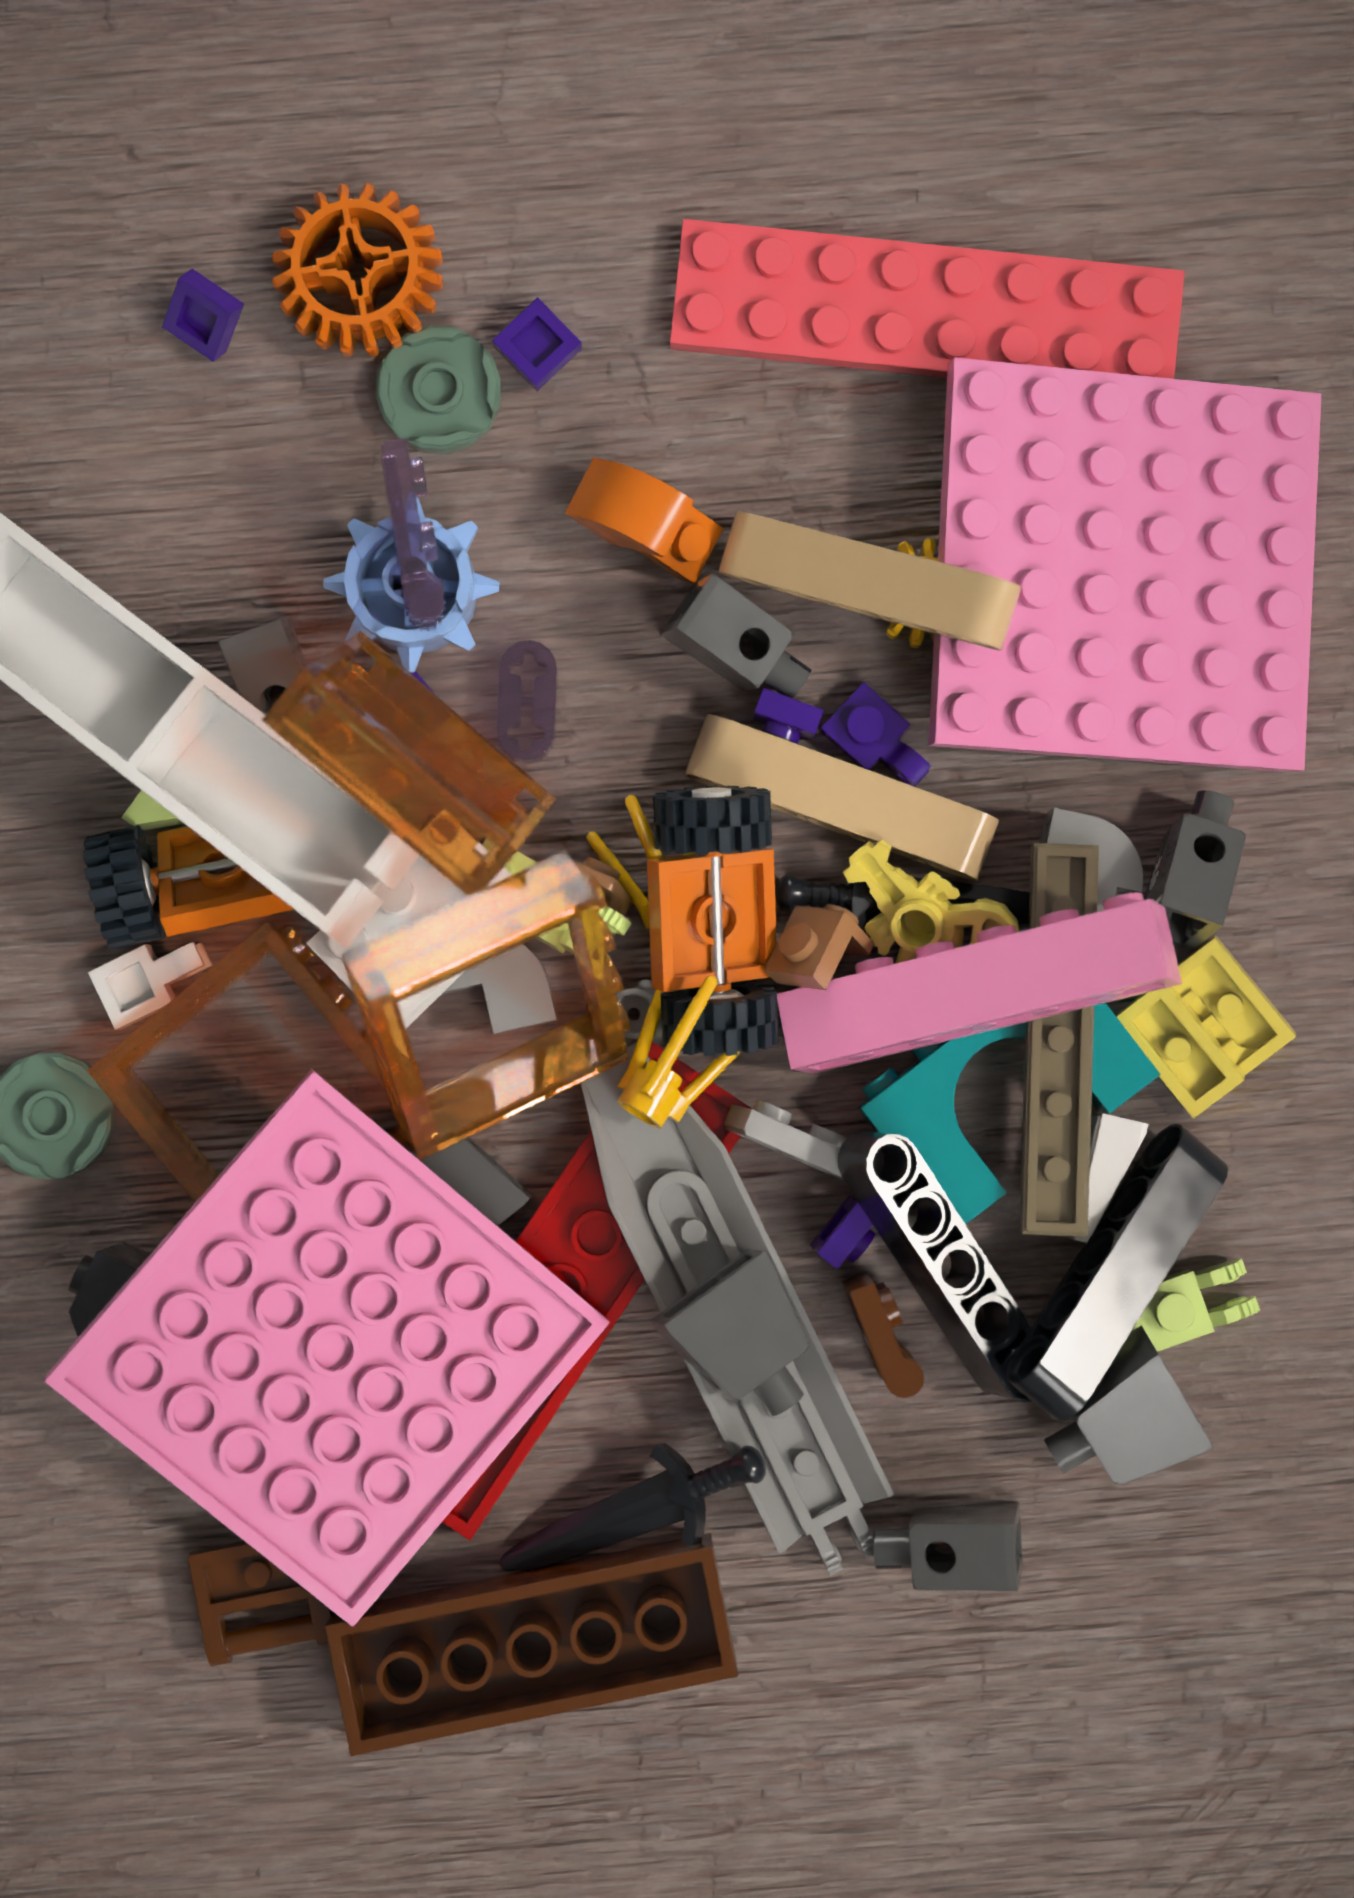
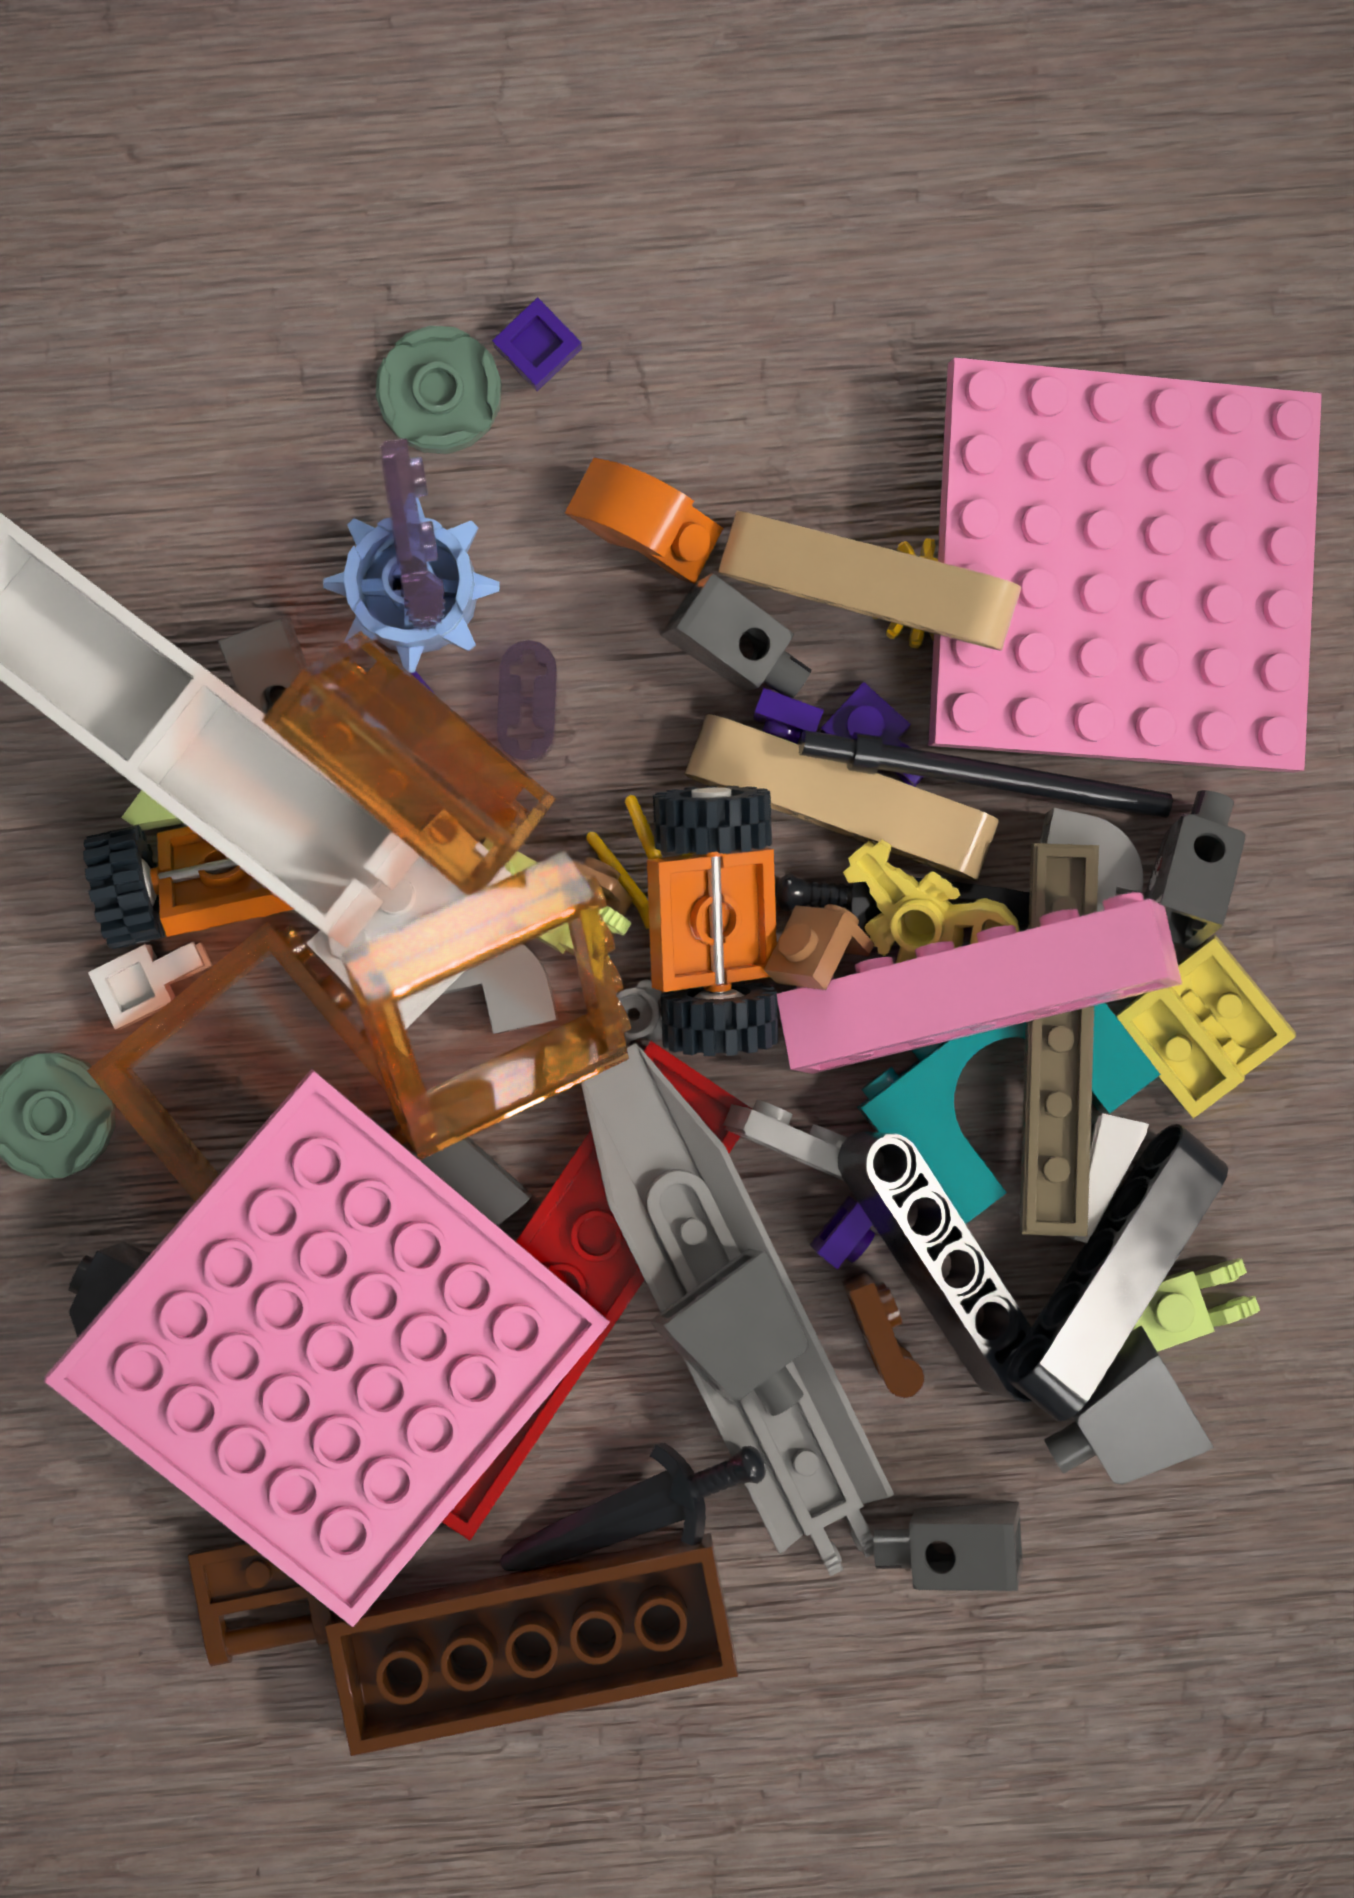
(202, 315): dark purple plate -> none
(333, 270): orange gear -> none
(653, 1091): yellow plant -> none
(868, 753): none -> black bar
(916, 304): coral plate -> none

